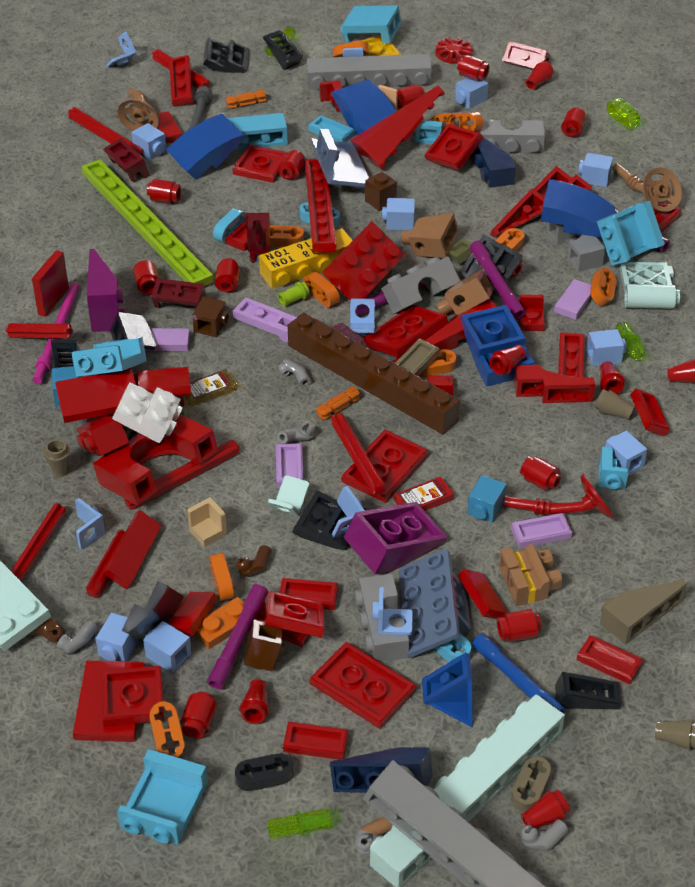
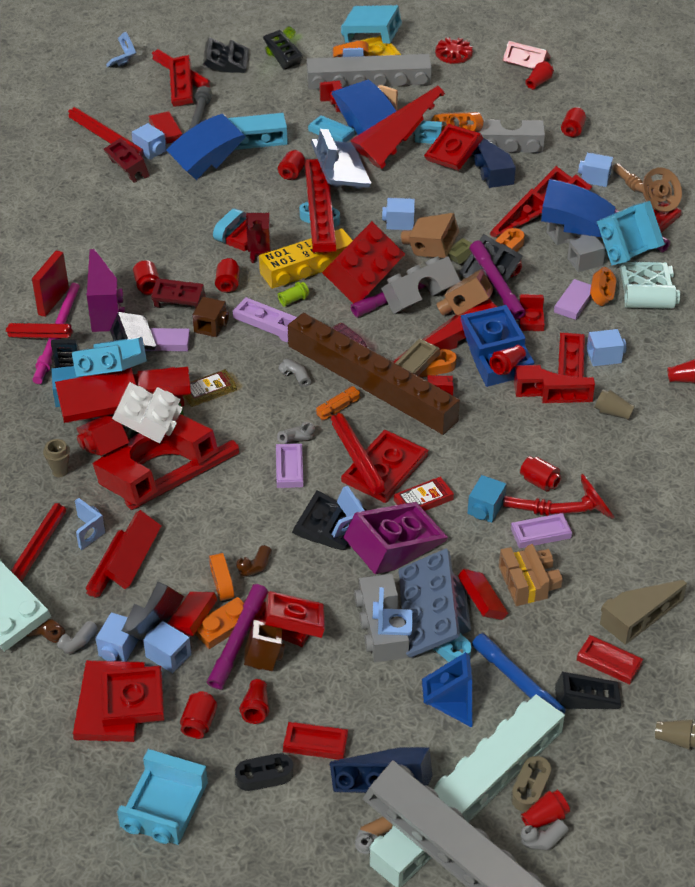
(139, 113): medium nougat dish -> none
(146, 223): lime plate -> none
(164, 191): red brick -> none
(174, 727): orange beam -> none
(207, 521): tan panel -> none
(245, 99): orange axle -> none
(259, 163): red tile -> none
(285, 235): orange beam -> none
(290, 496): light aqua bracket -> none
(299, 823): clear neon green axle -> none
(311, 590): red tile -> none
(321, 289): orange beam -> none
(363, 685): red tile -> none
(364, 325): light blue bracket -> none
(378, 189): reddish brown brick -> none
(404, 330): red tile -> none
(409, 94): red brick -> none
(471, 92): light blue brick -> none
(473, 68): red brick -> none
(518, 625): red brick -> none
(609, 474): medium azure bracket -> none
(610, 378): red cone -> none
(623, 113): clear neon green beam -> none
(627, 451): light blue brick -> none
(632, 341): clear neon green axle -> none
(650, 412): red tile -> none

